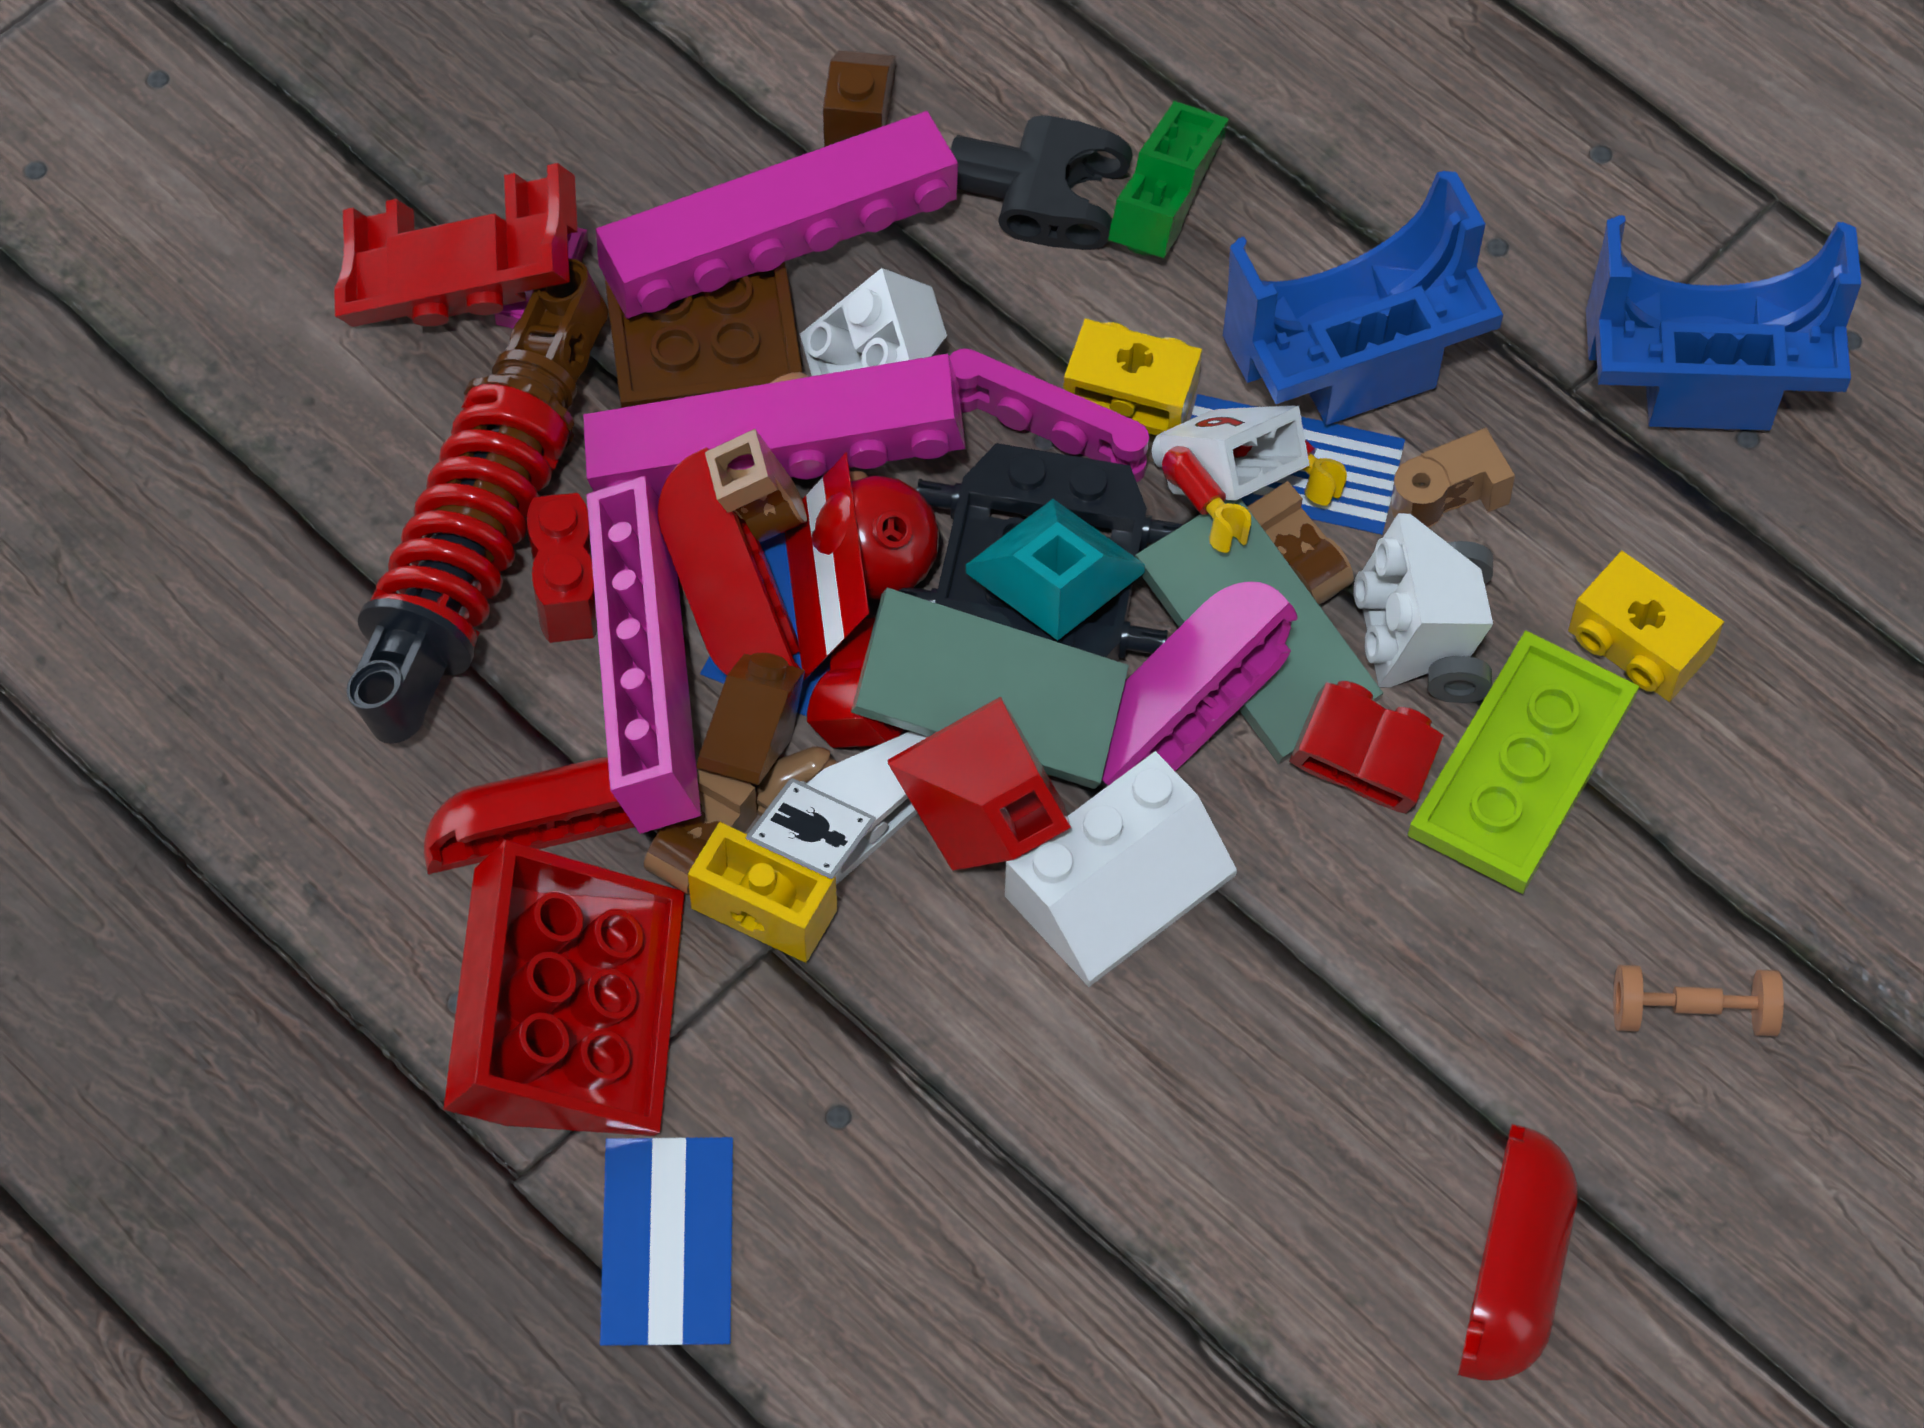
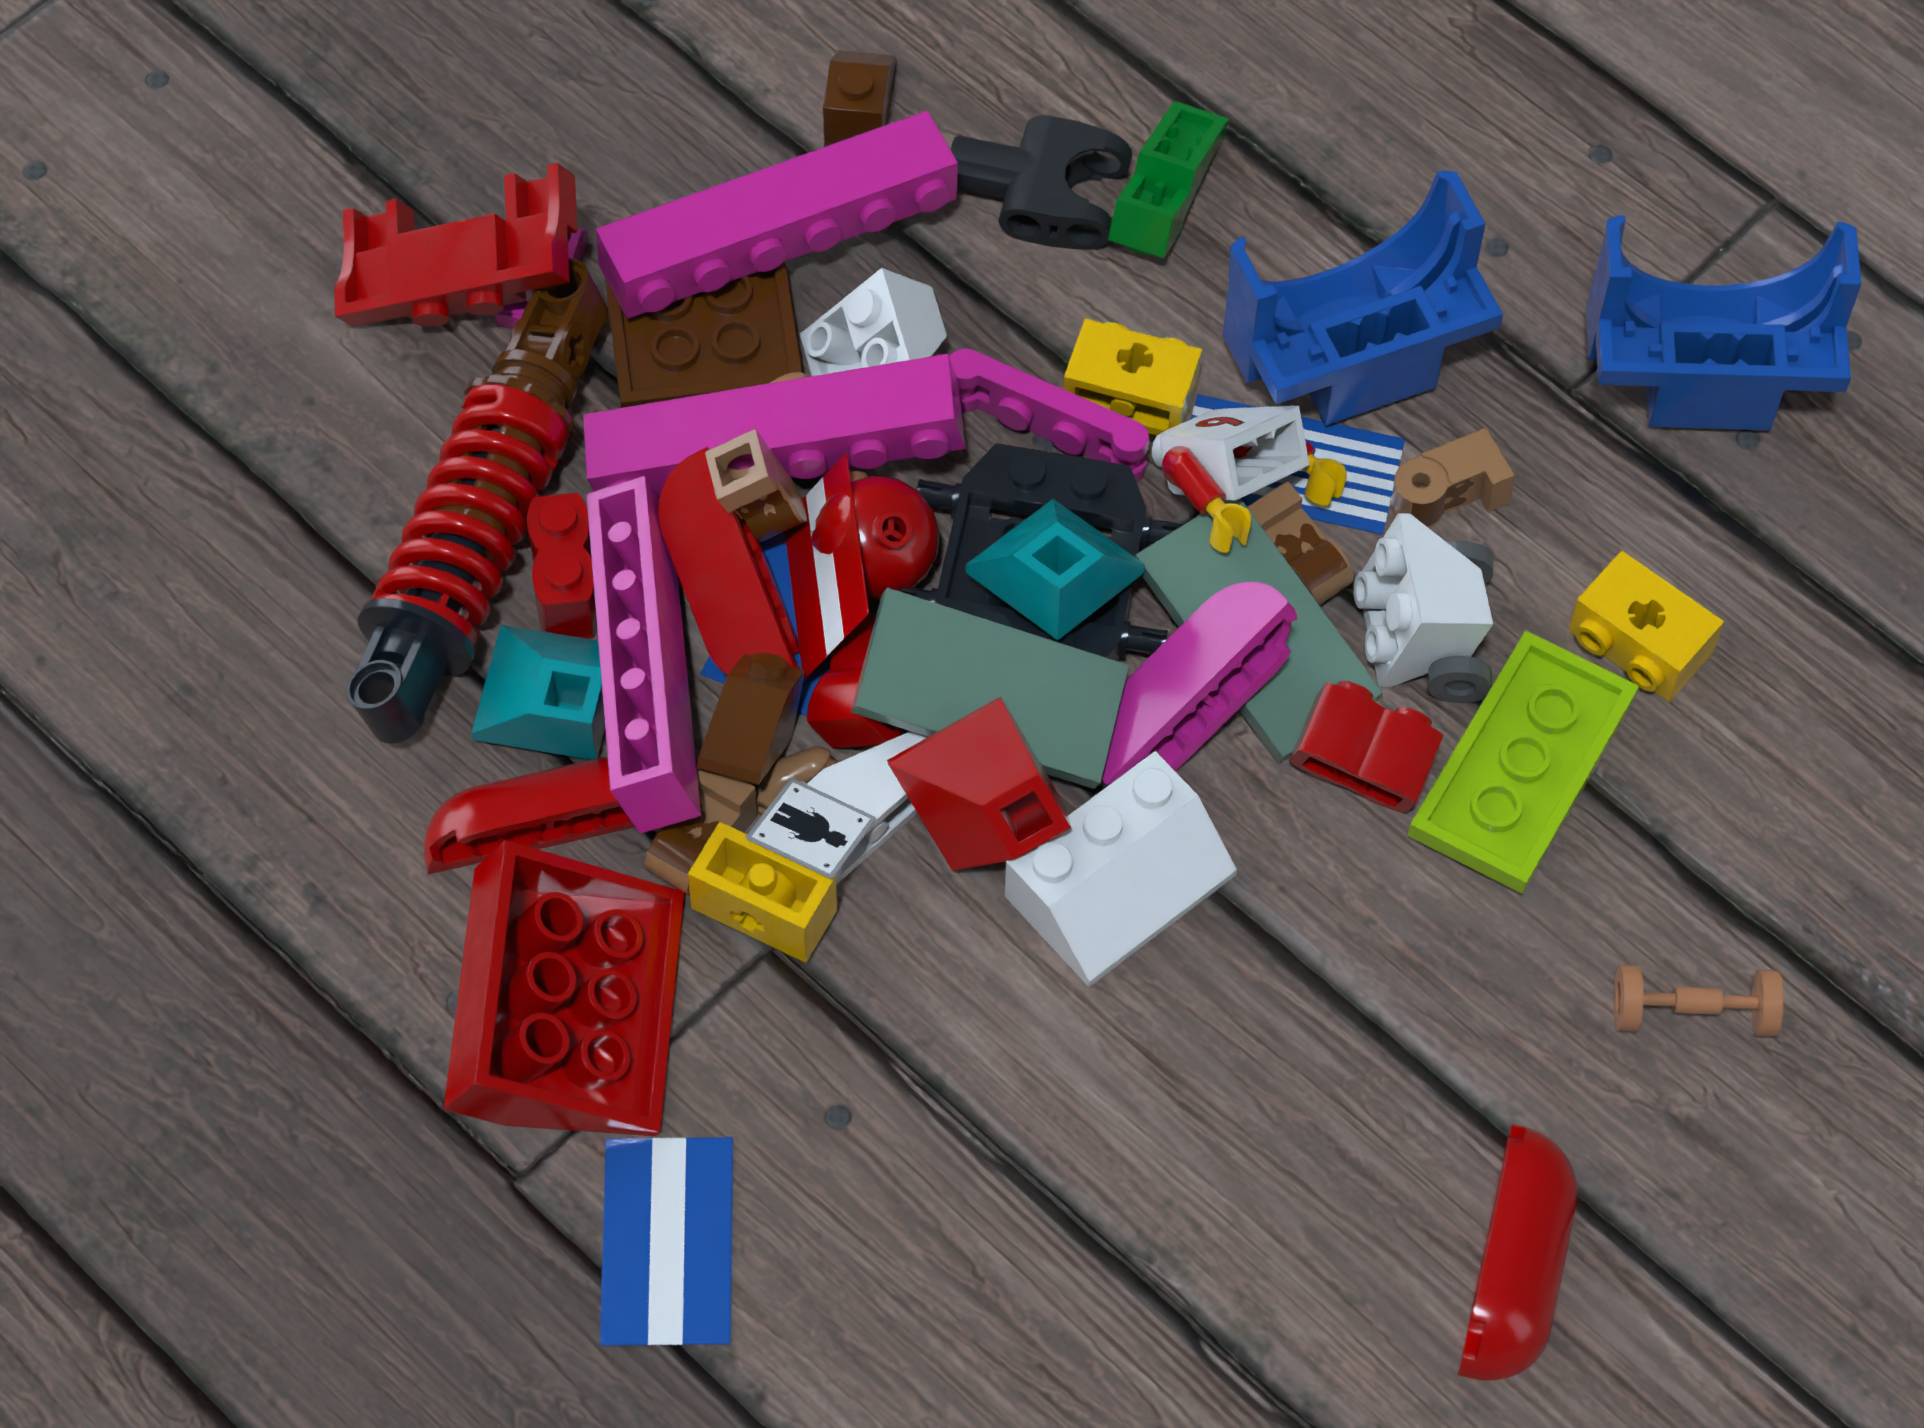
(543, 694): none -> teal slope

